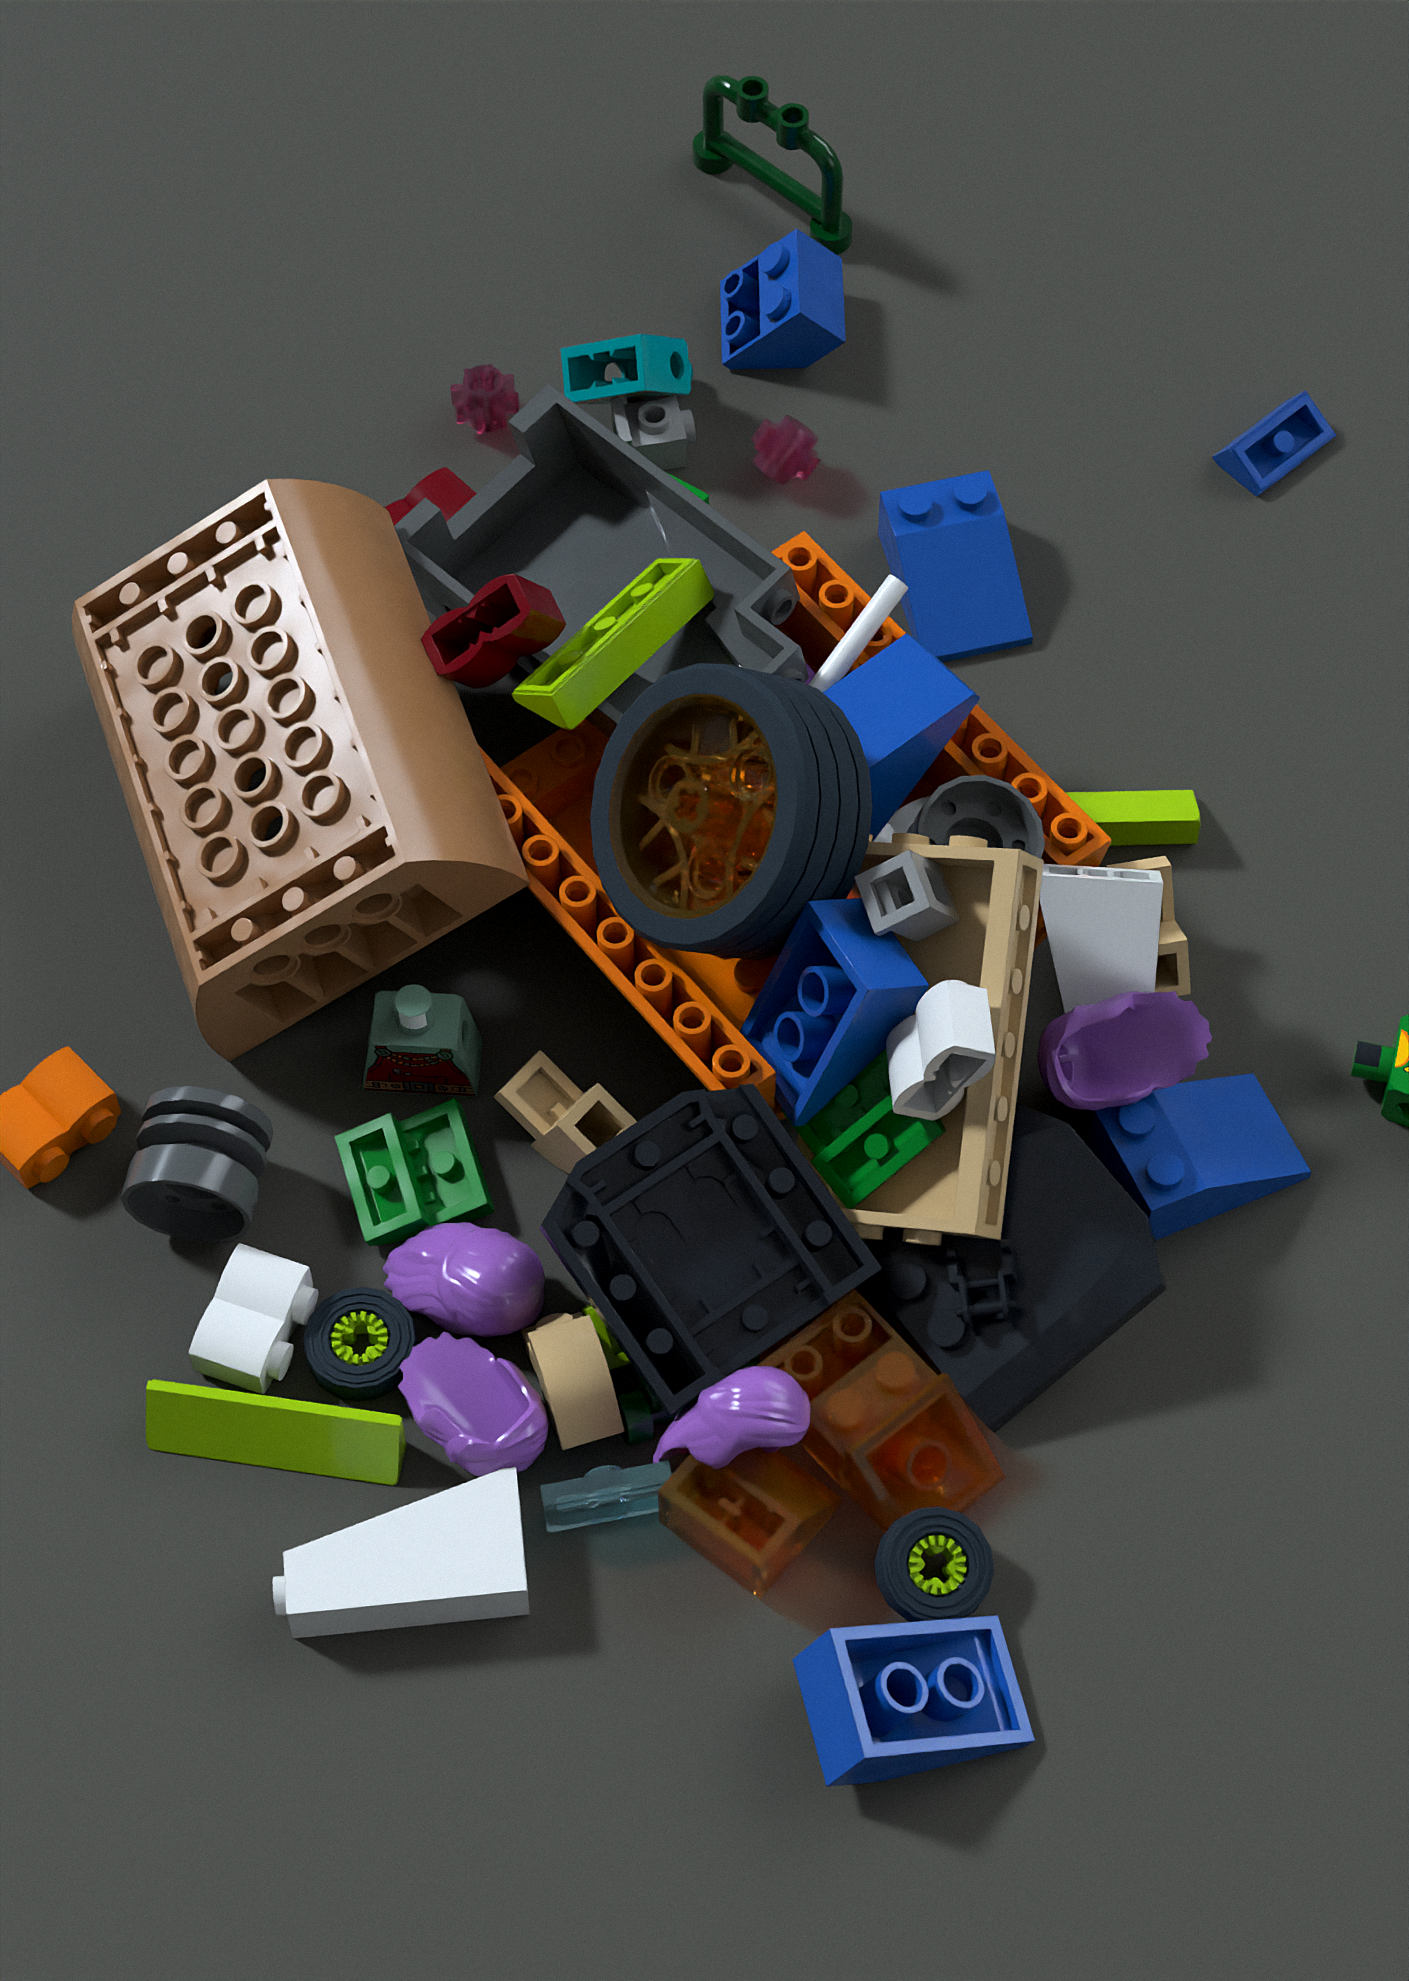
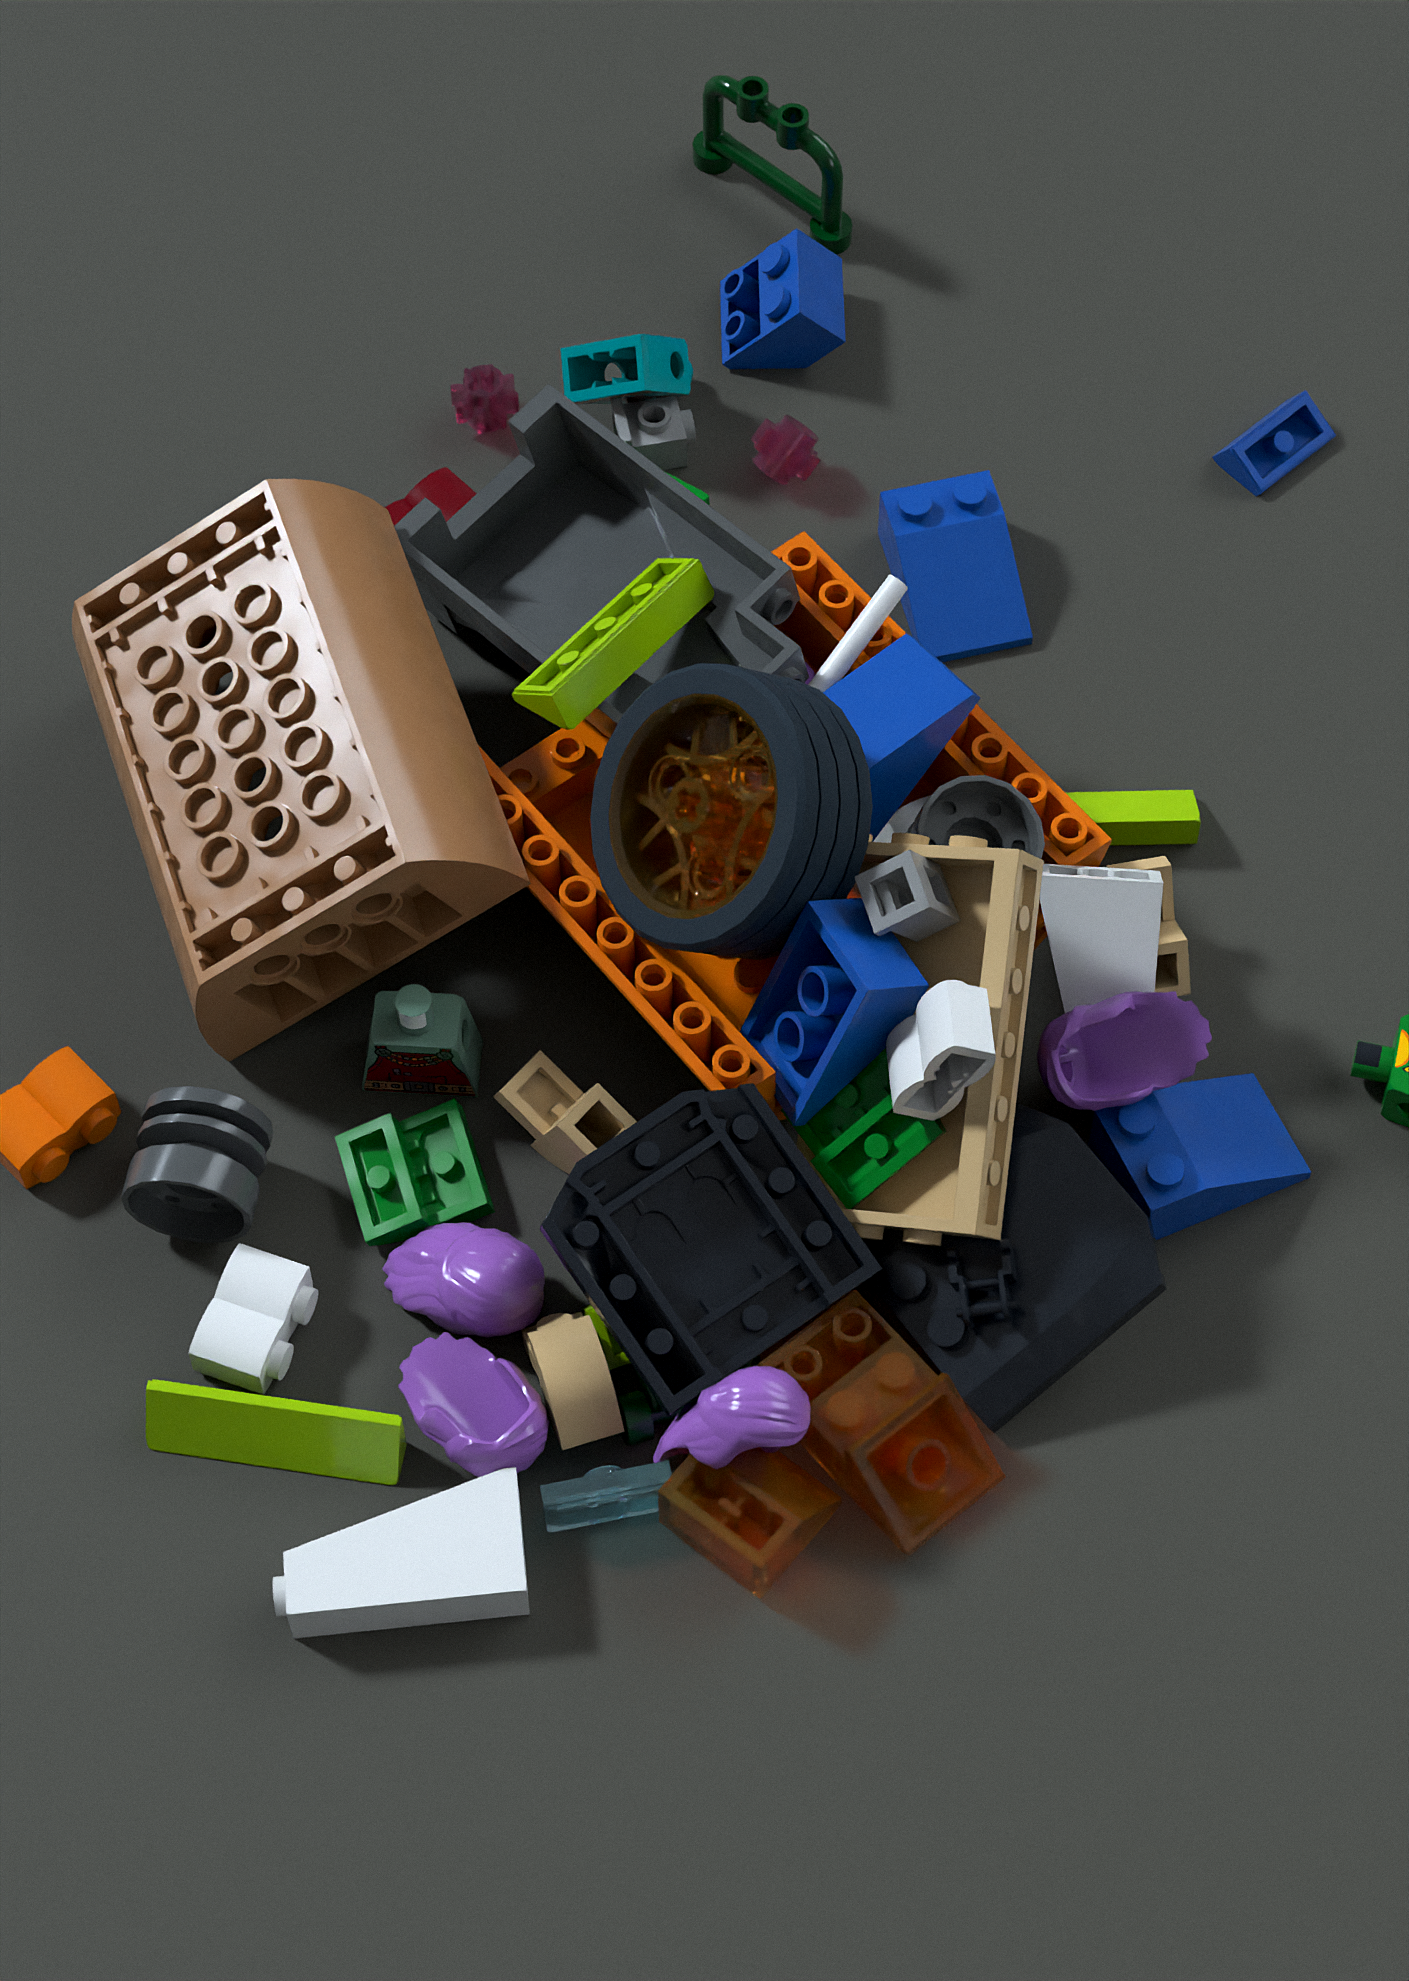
(338, 1323): black bush -> none
(501, 623): dark red brick -> none
(910, 1697): blue slope -> none
(934, 1532): black bush -> none

